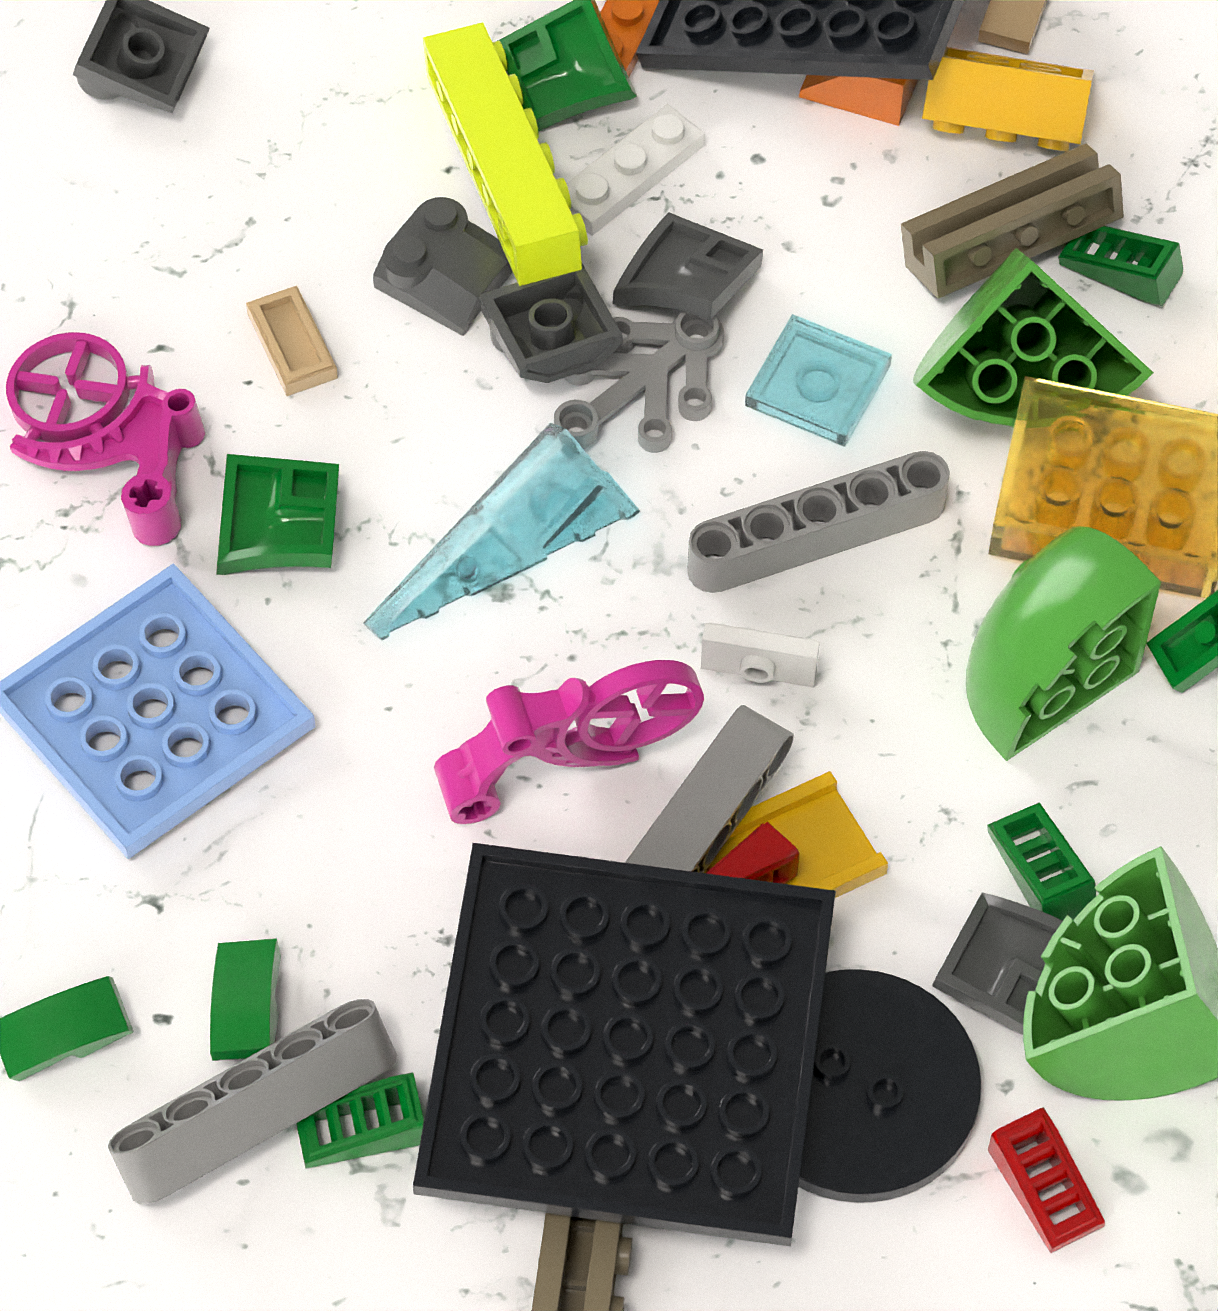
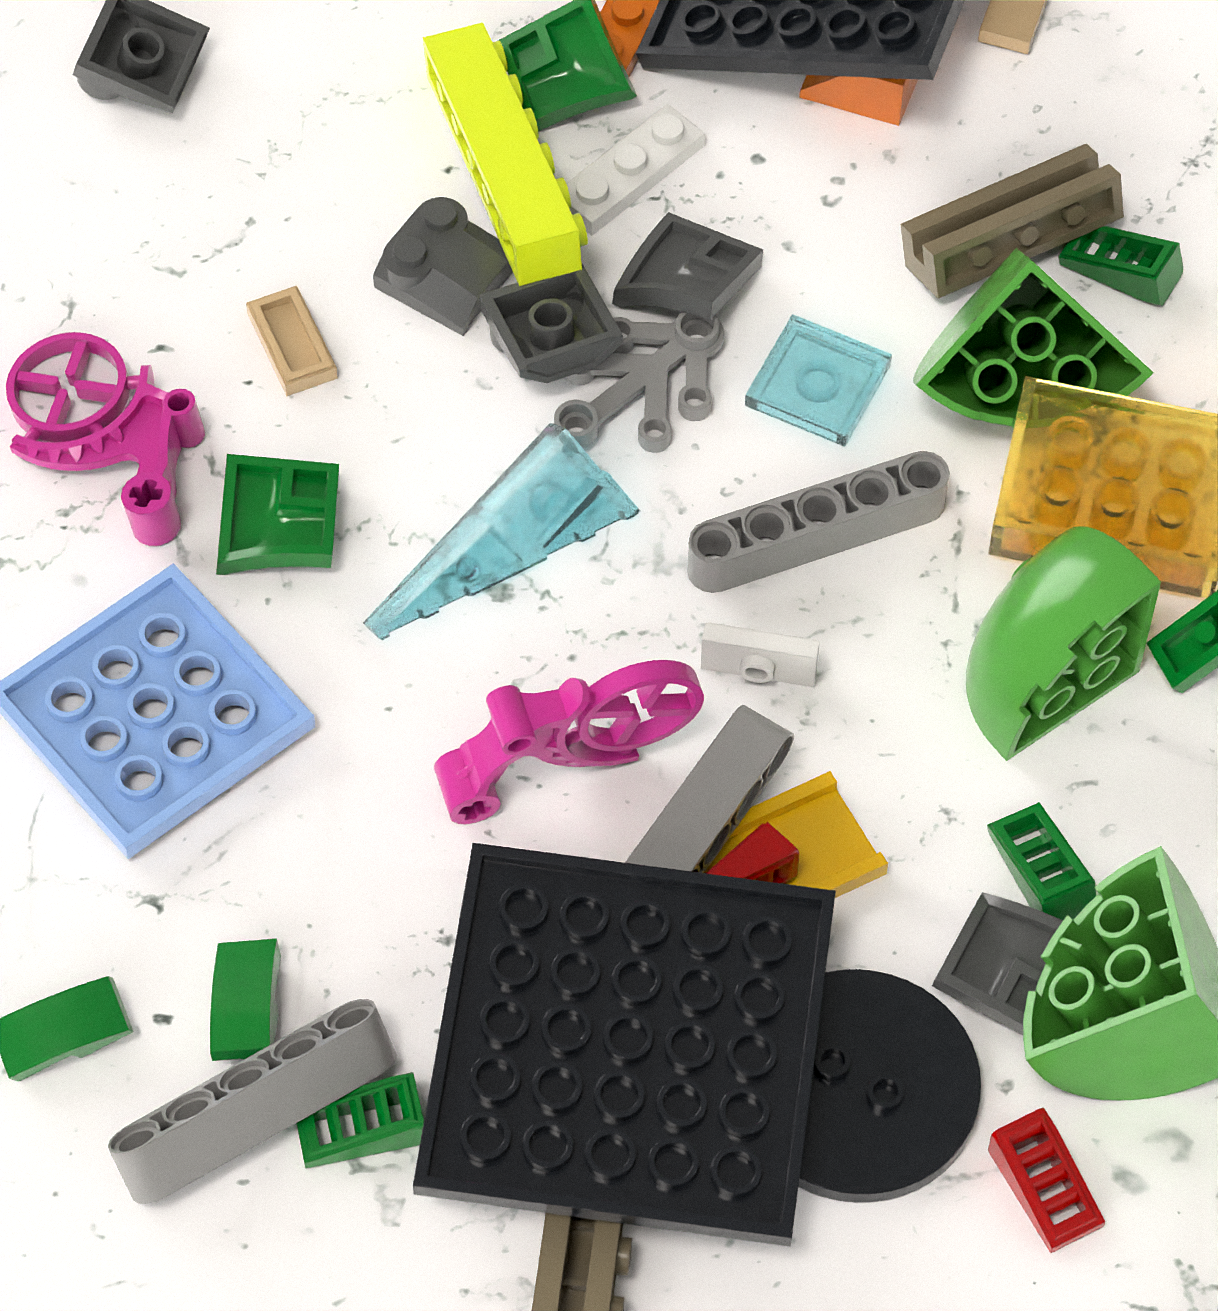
(1009, 98): yellow slope -> none

